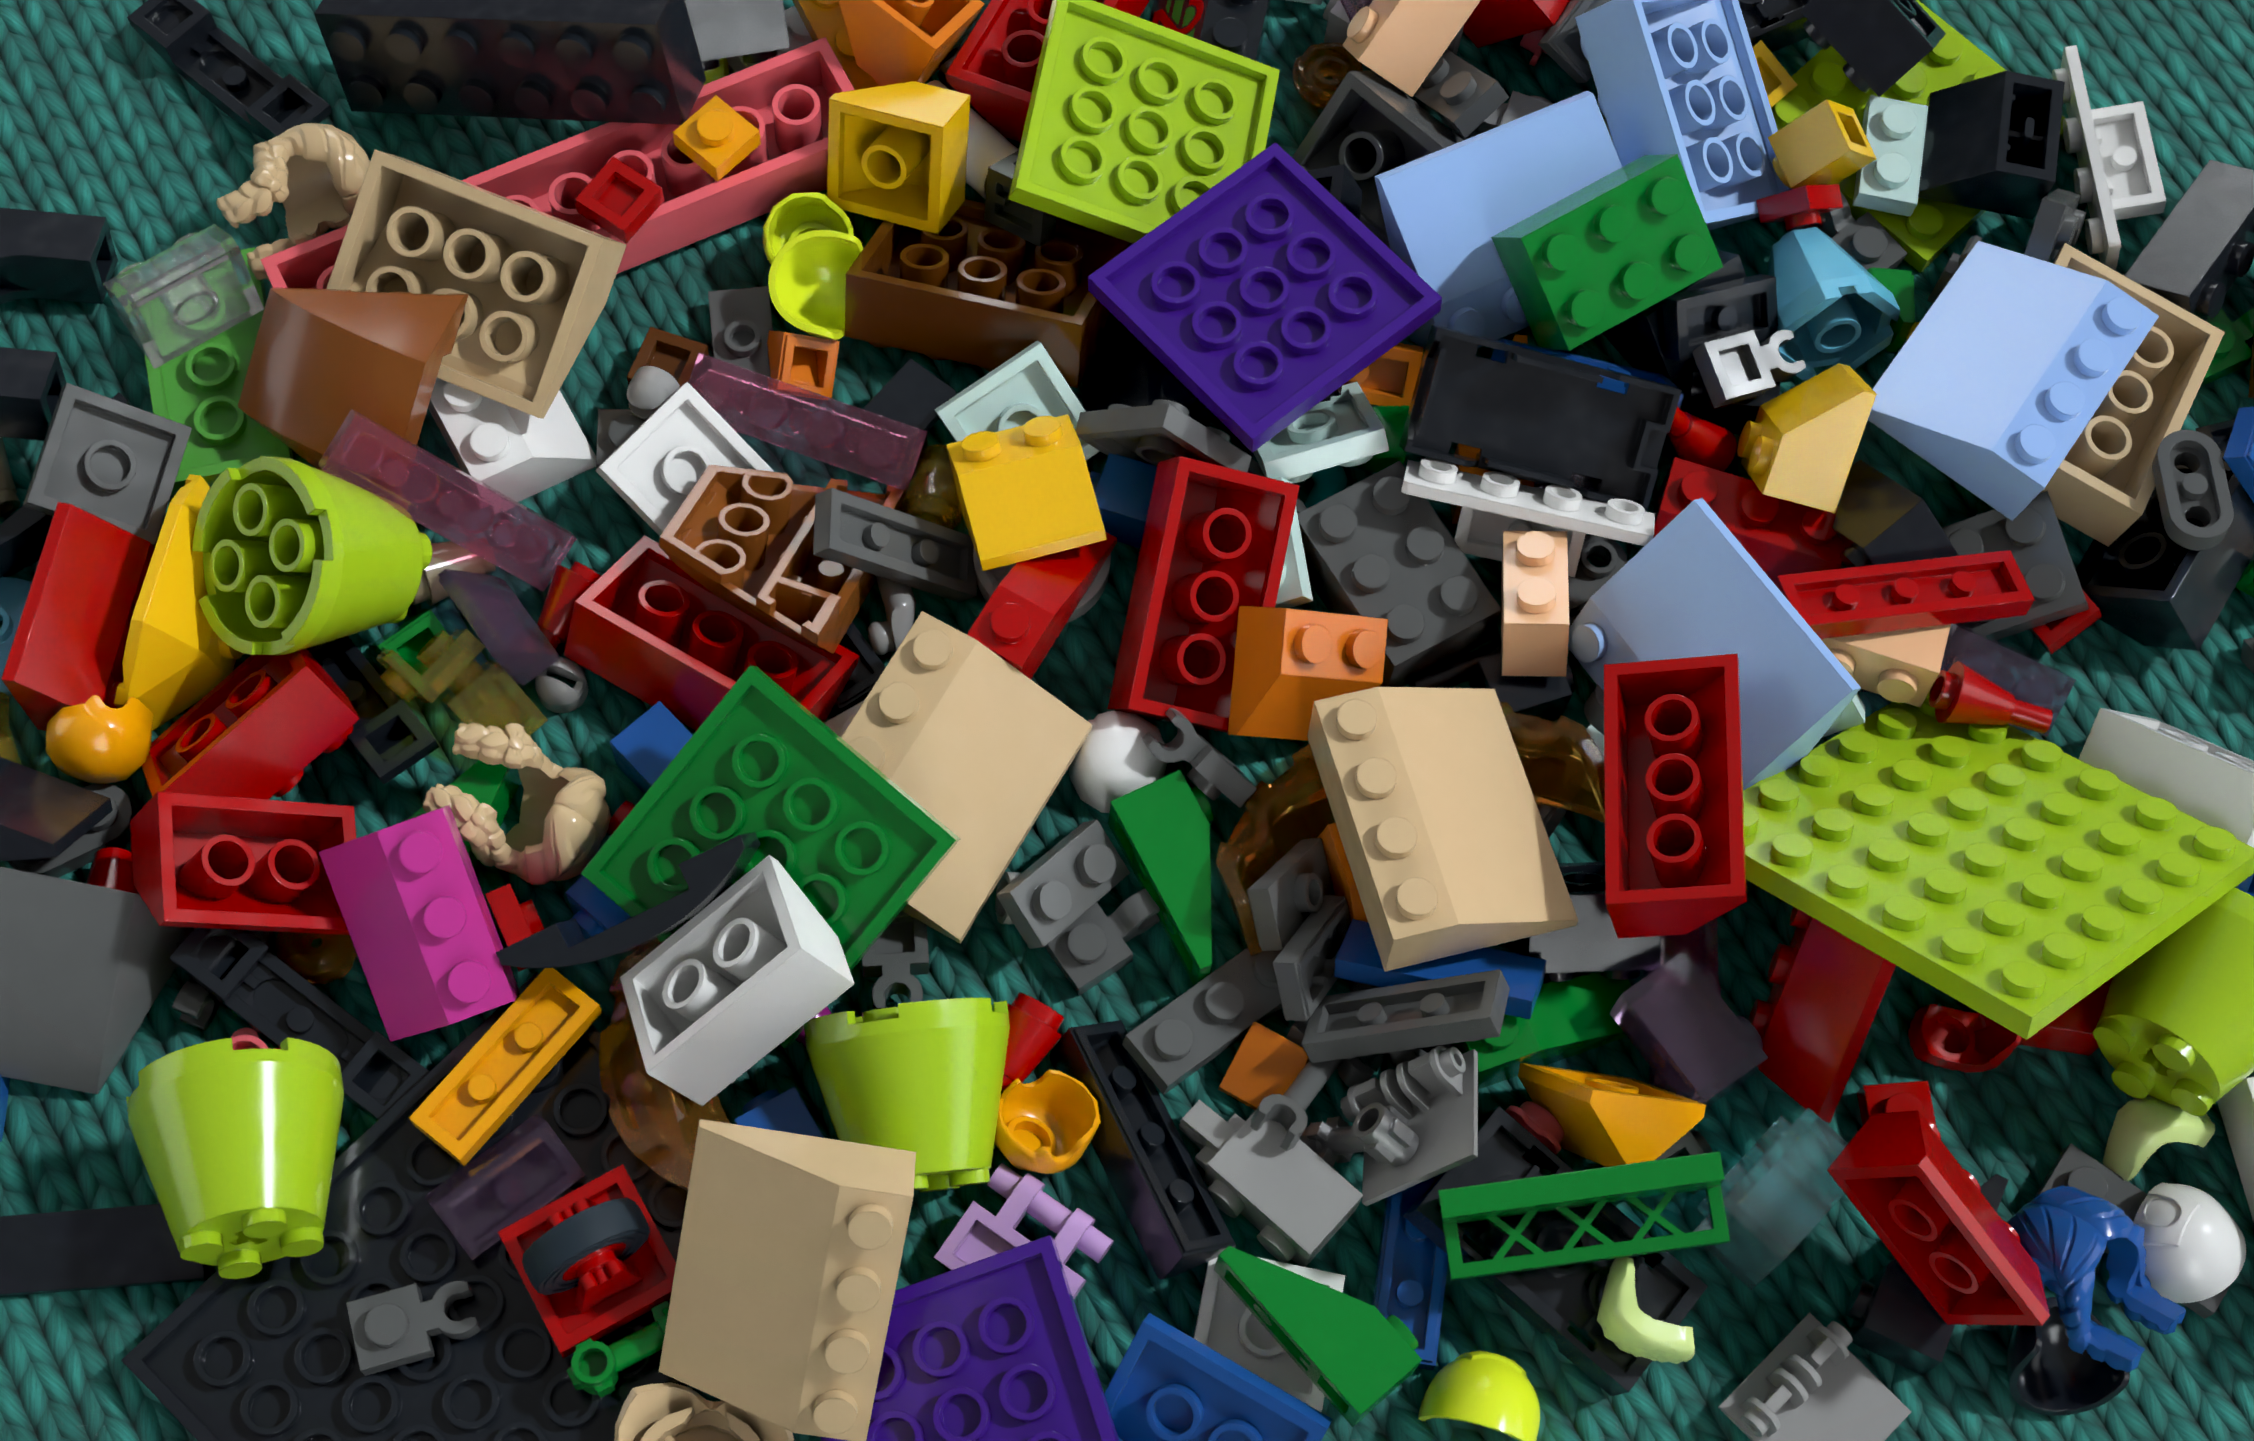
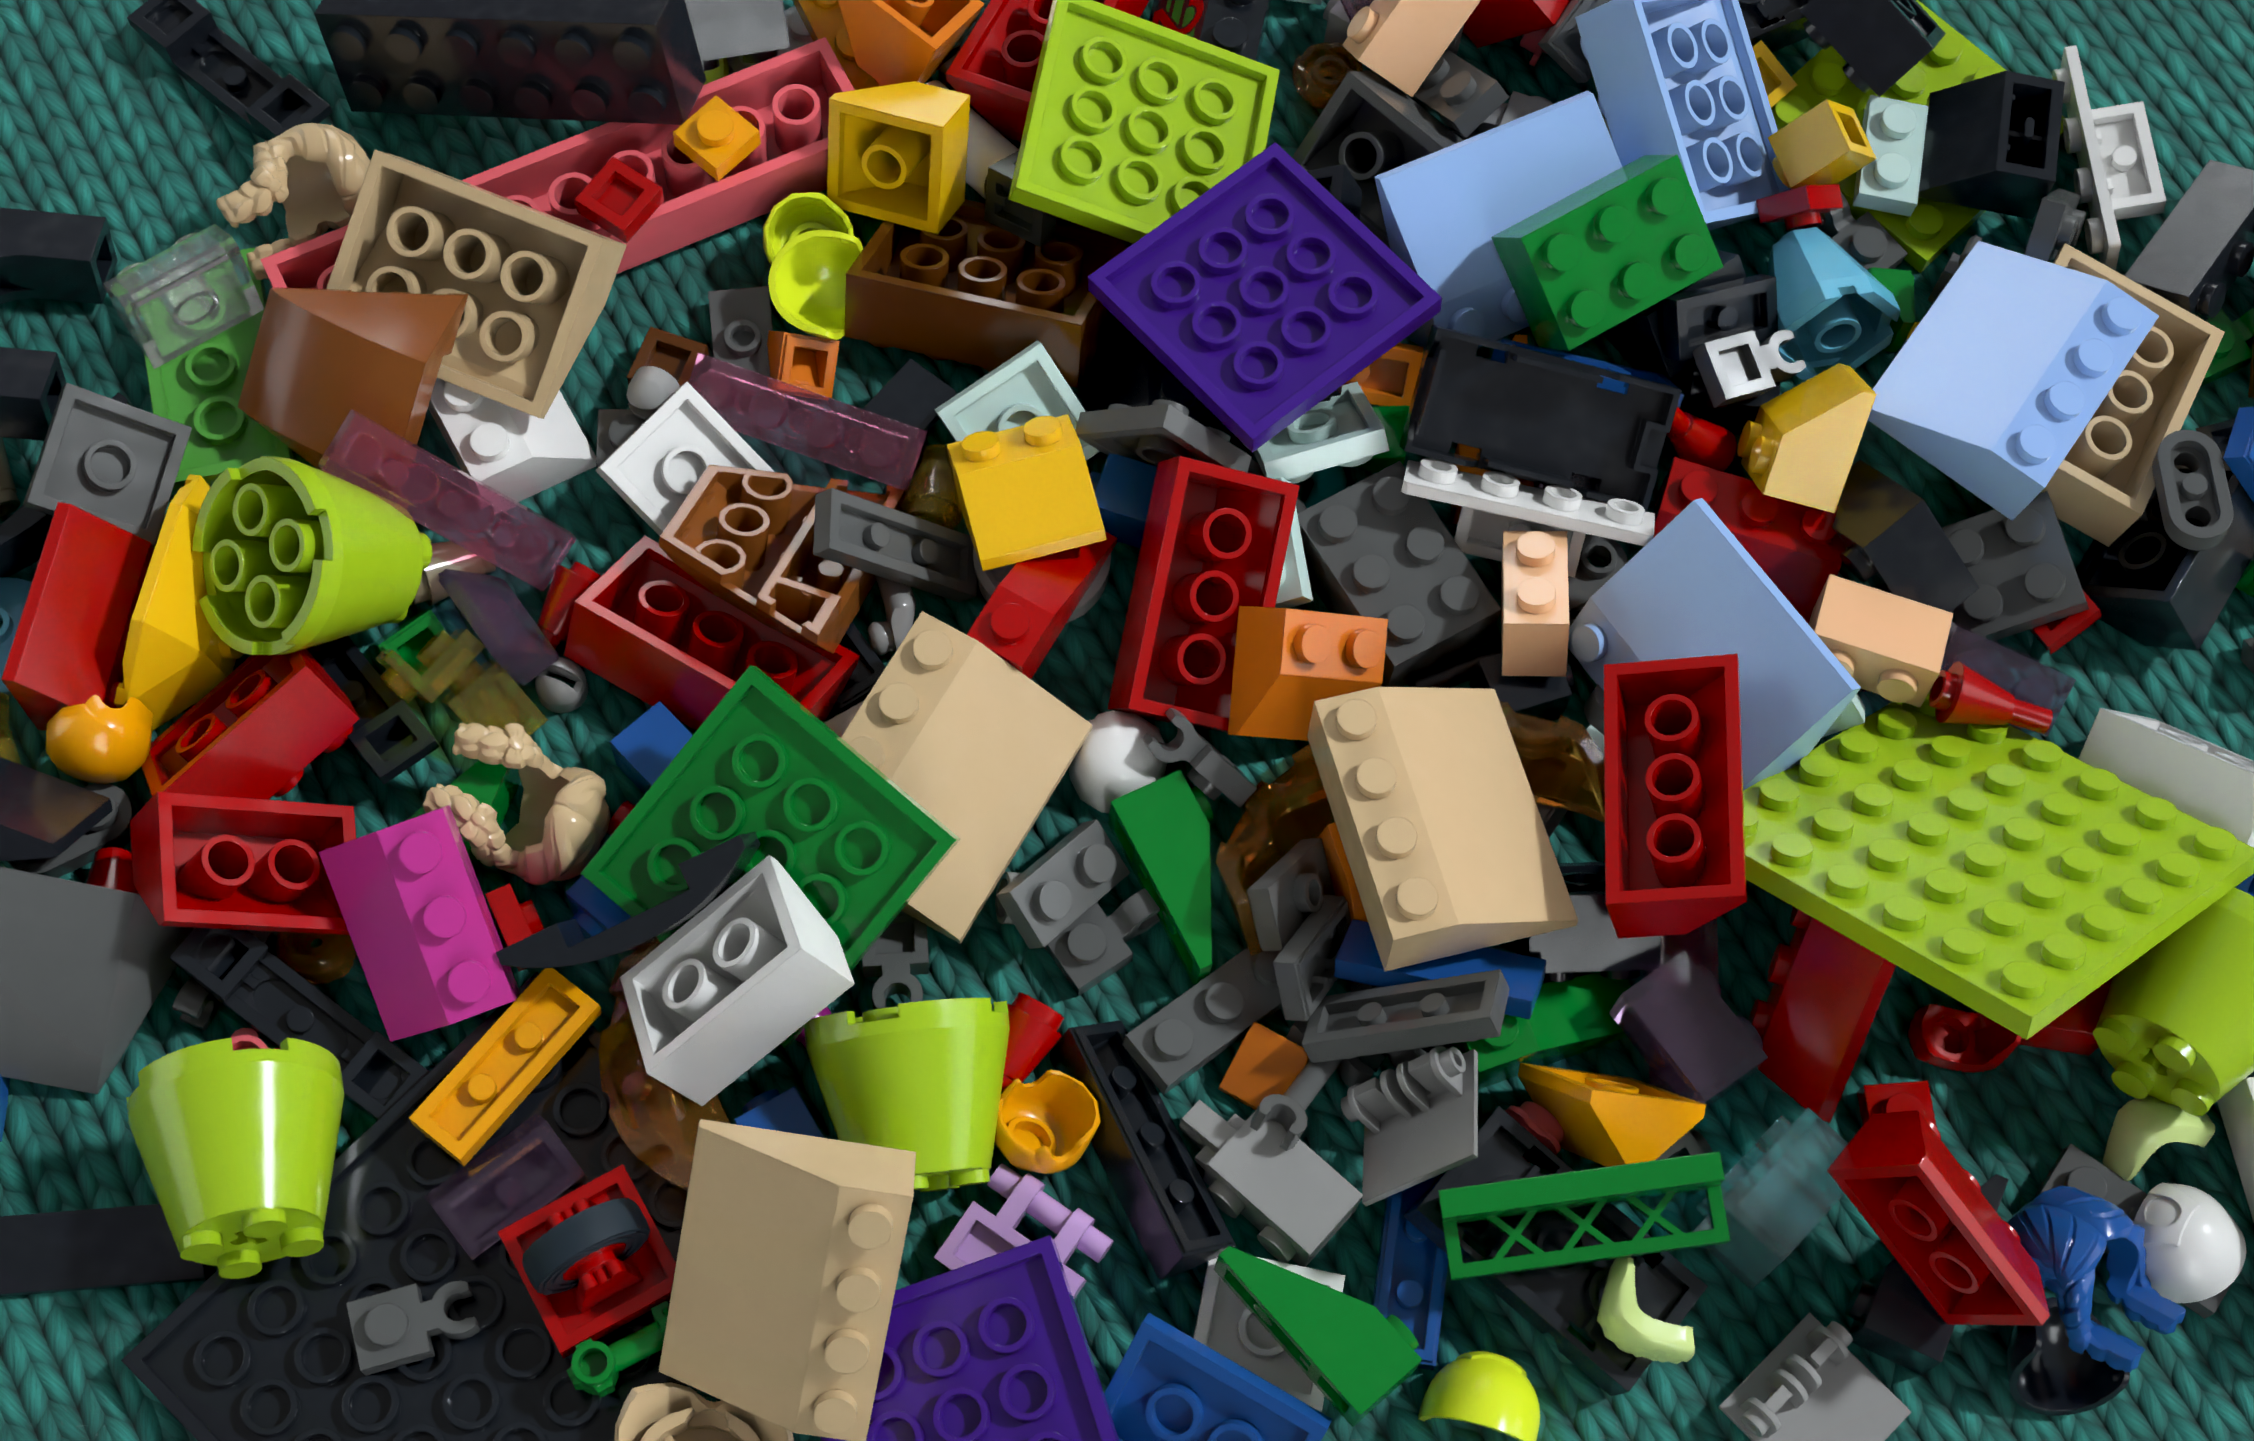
(1376, 1130): flat silver bar -> none
(1908, 594): red plate -> none

